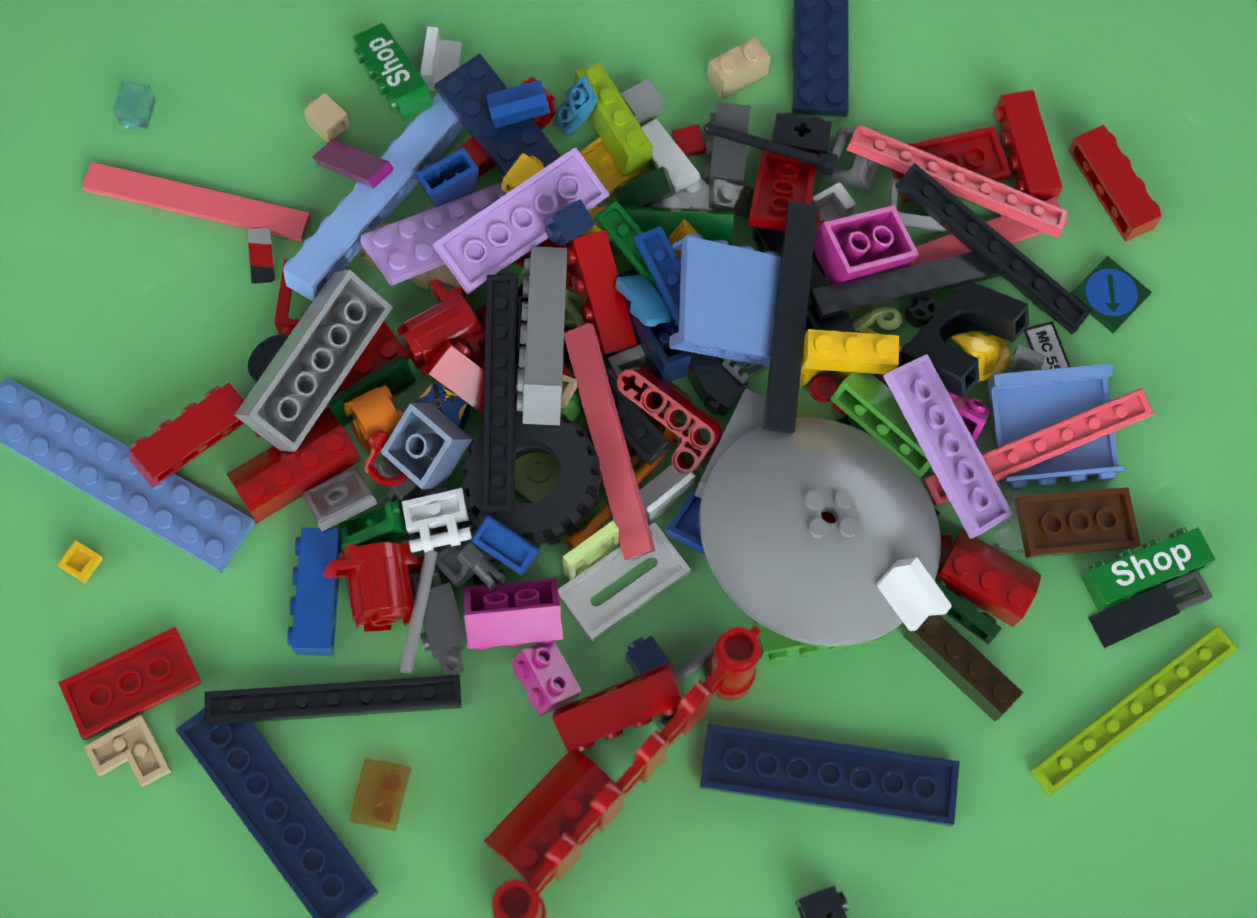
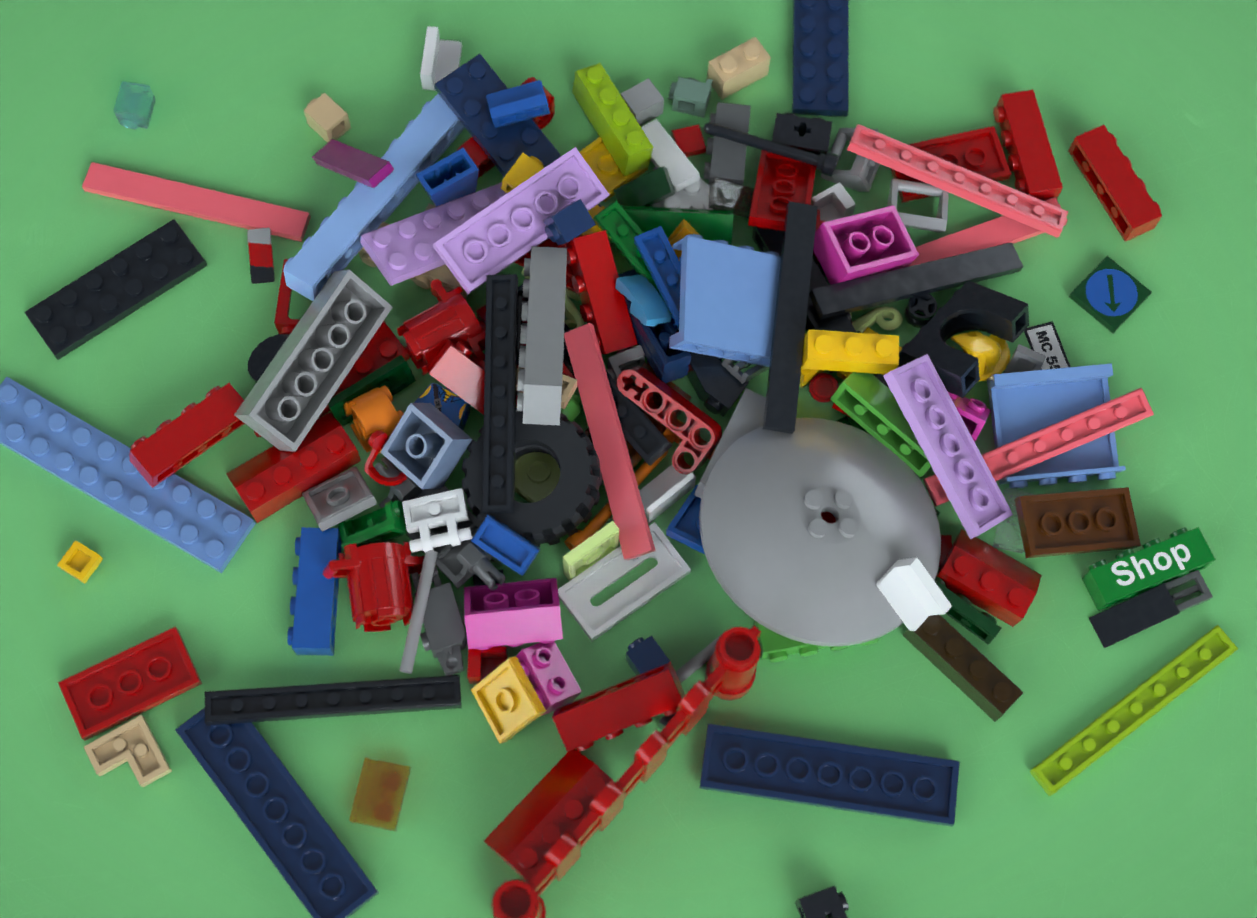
(115, 289): none -> black plate
(393, 71): green brick -> none
(483, 662): none -> red panel
(508, 700): none -> yellow tile
(577, 106): dark azure slope -> none
(690, 96): none -> sand green brick
(993, 248): black tile -> none

